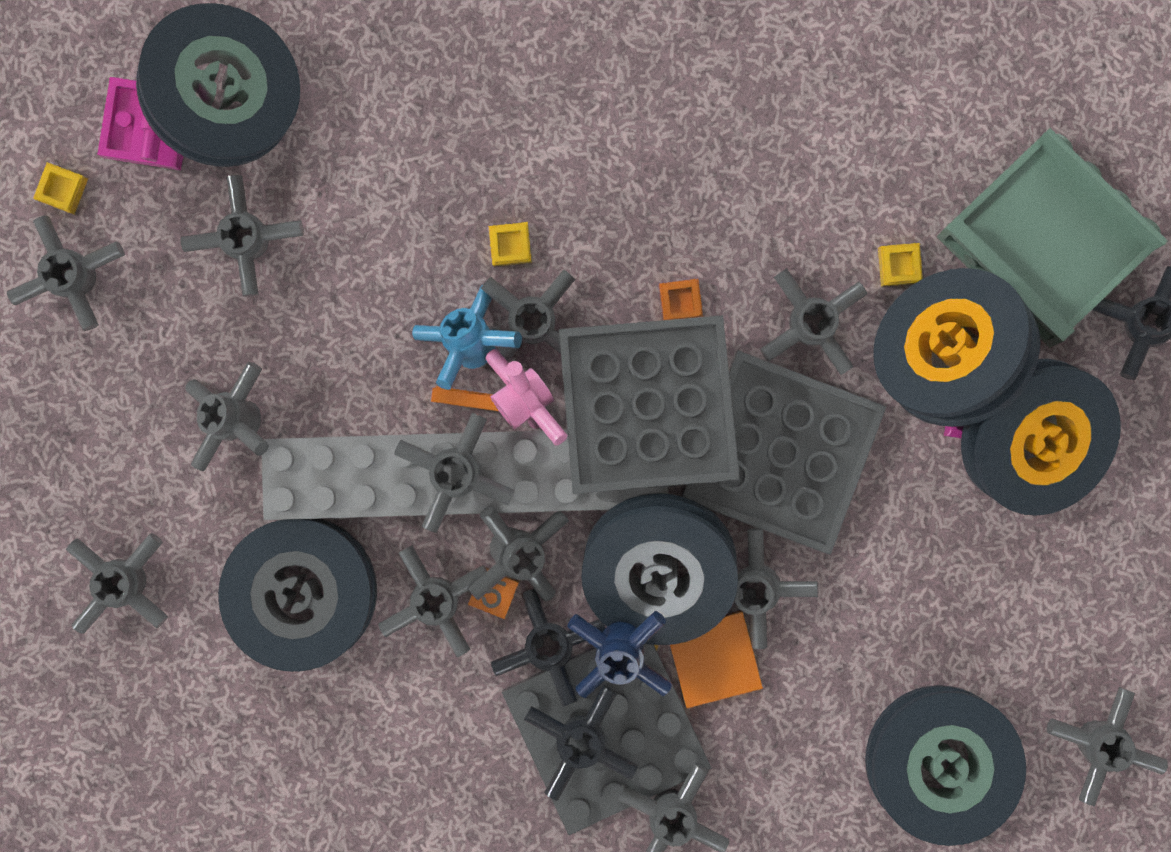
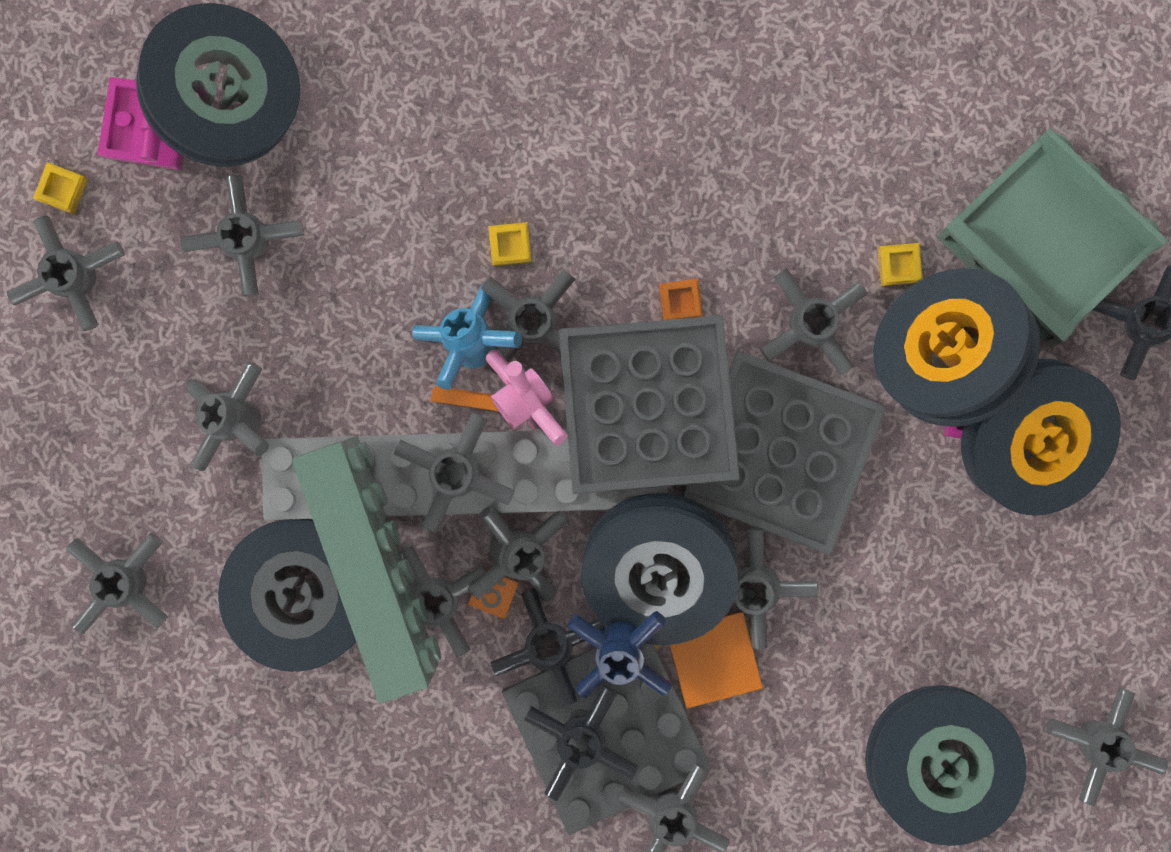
(368, 567): none -> sand green brick

